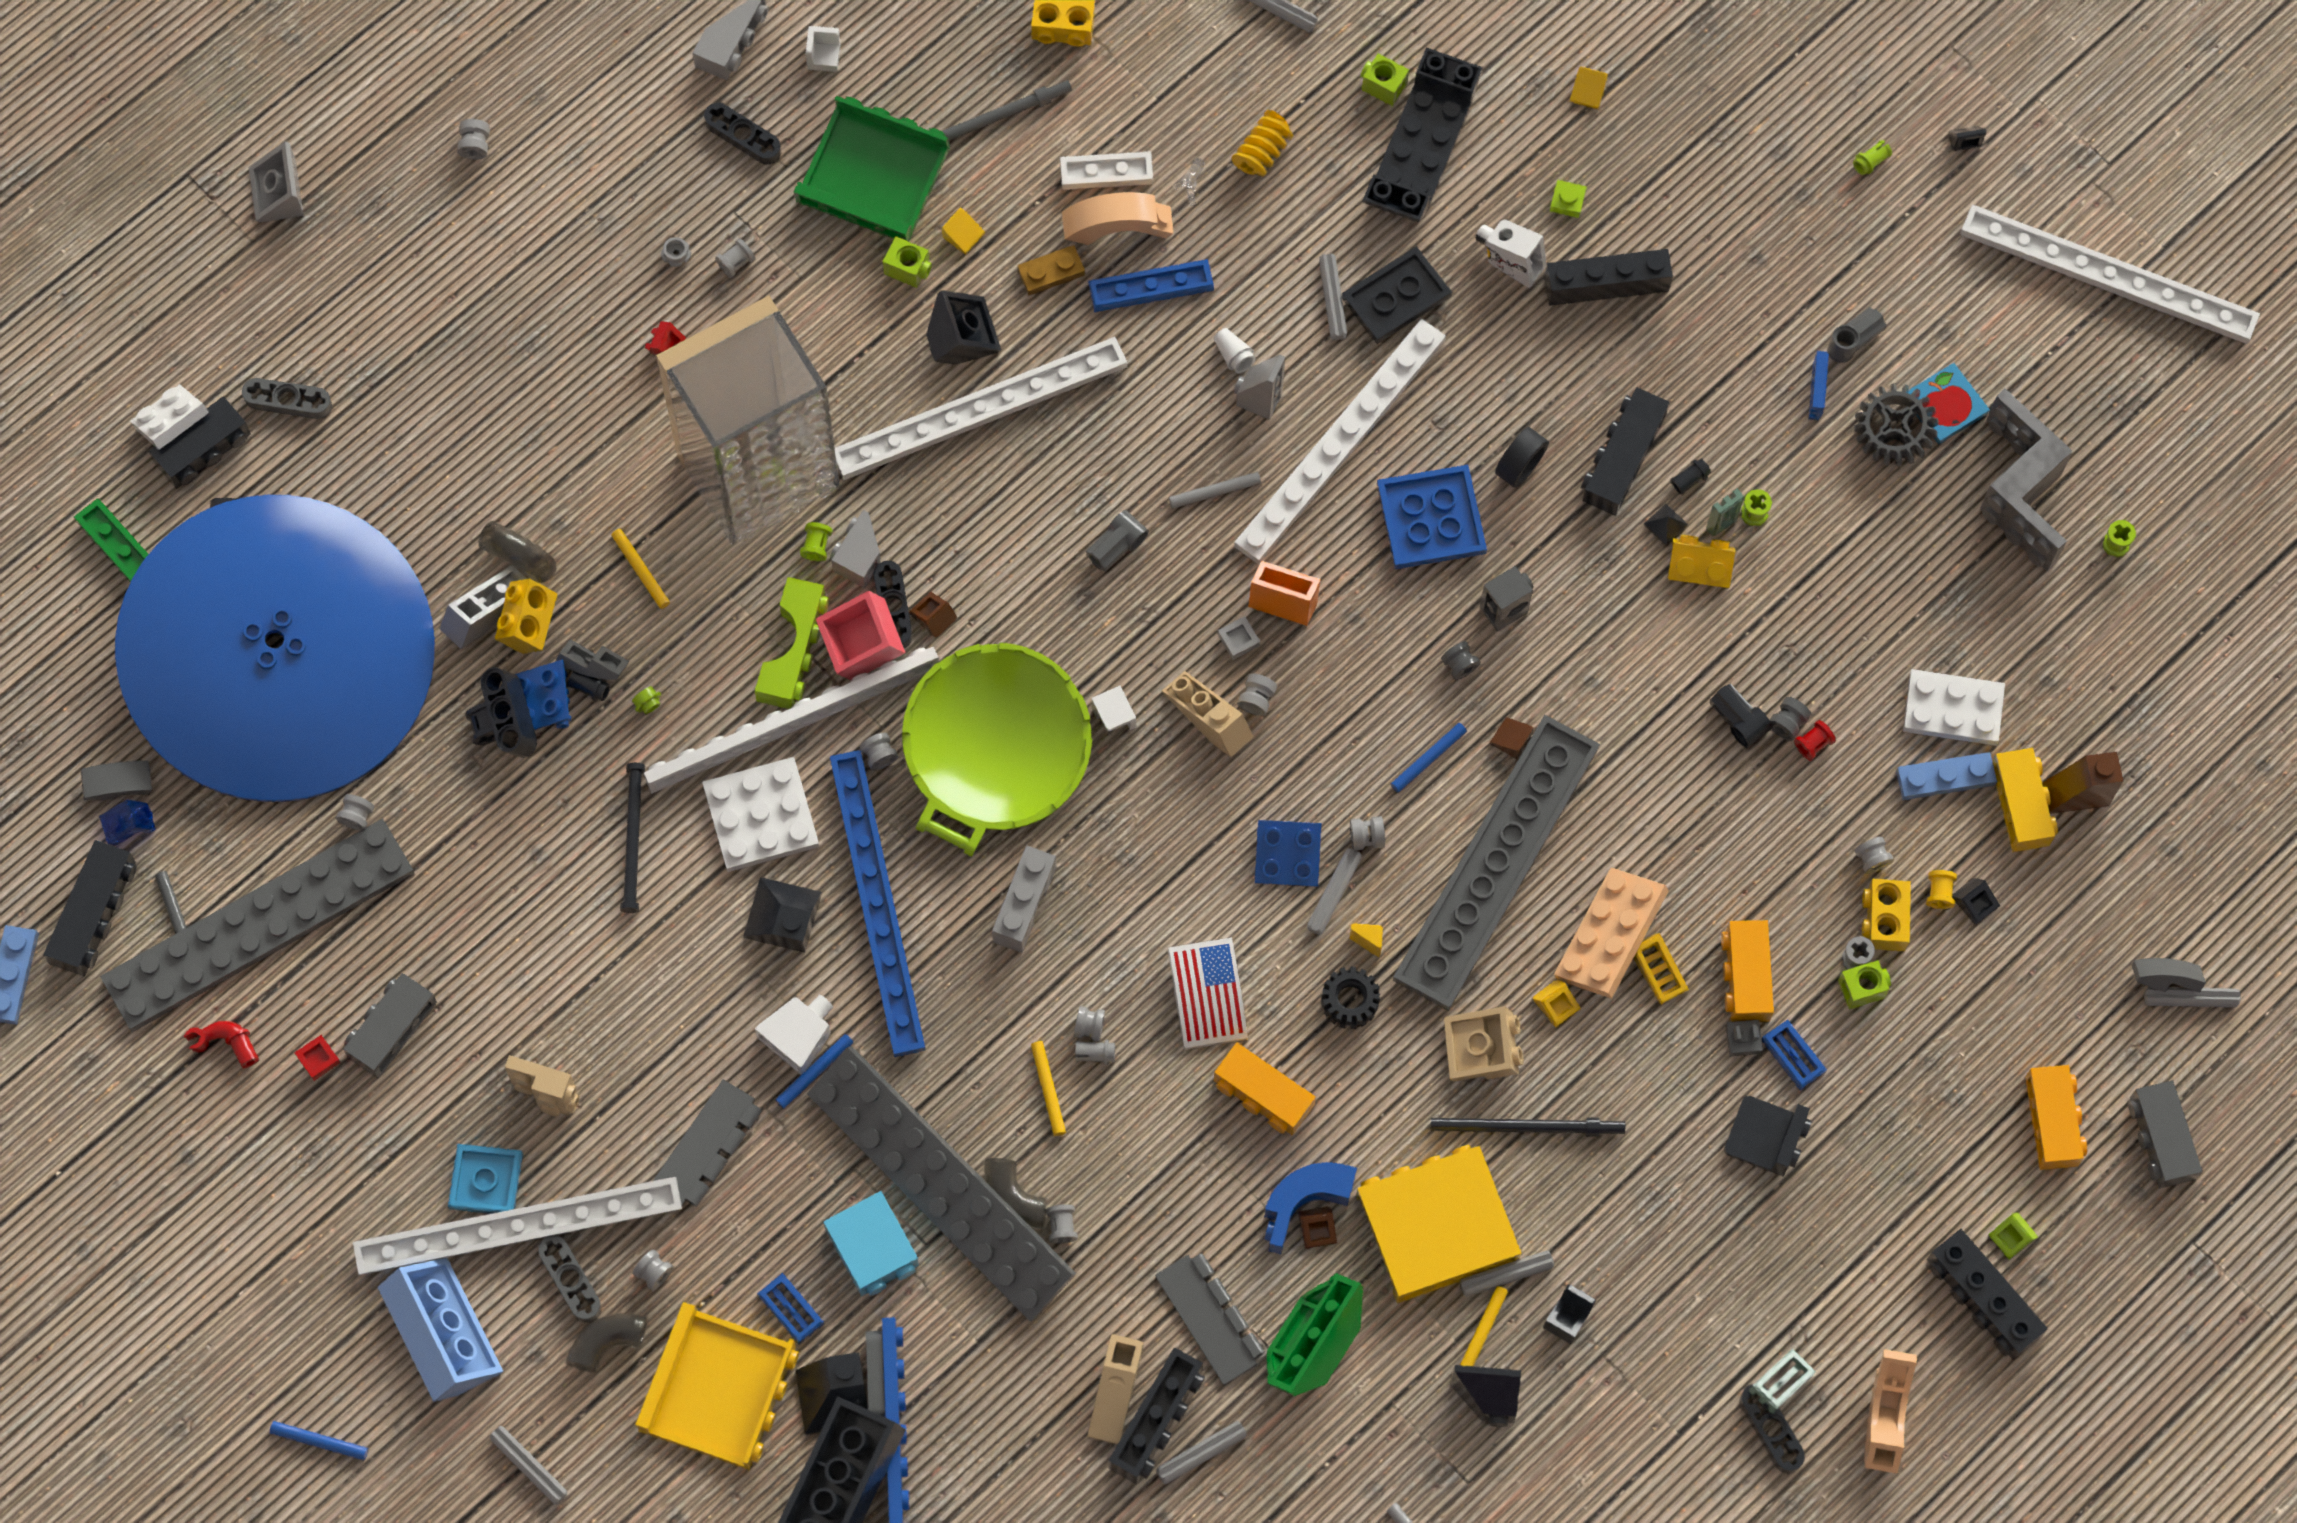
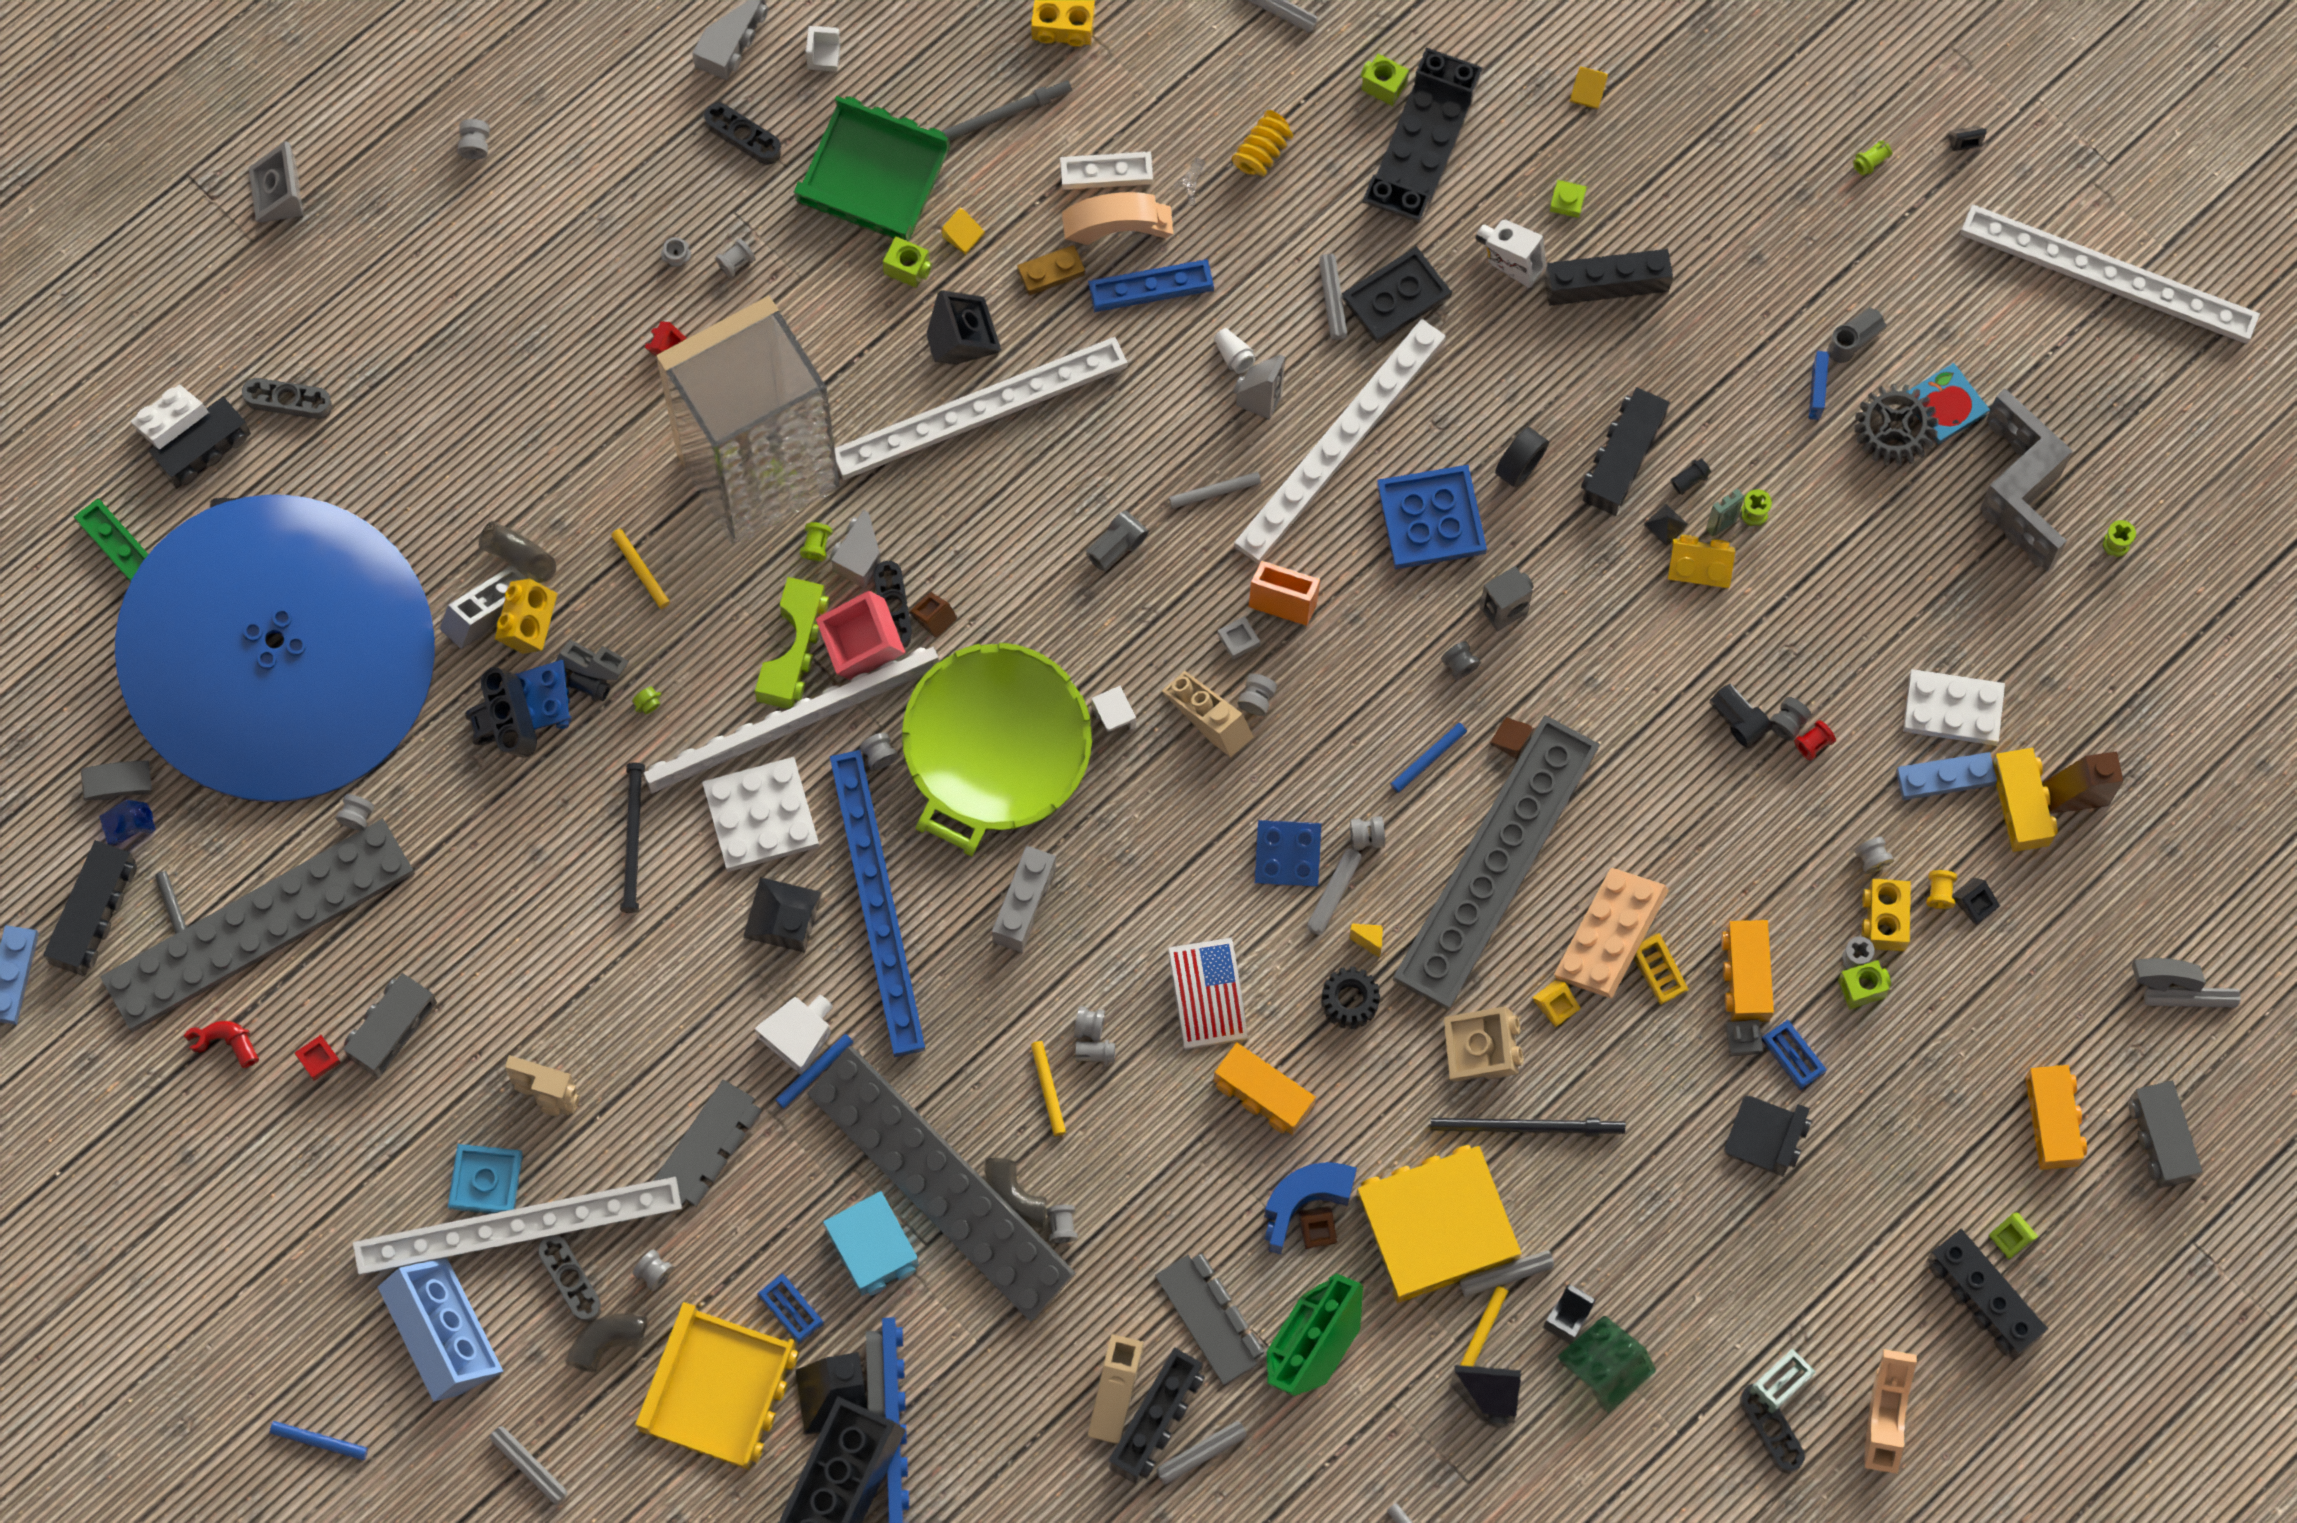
(1608, 1362): none -> clear green bracket

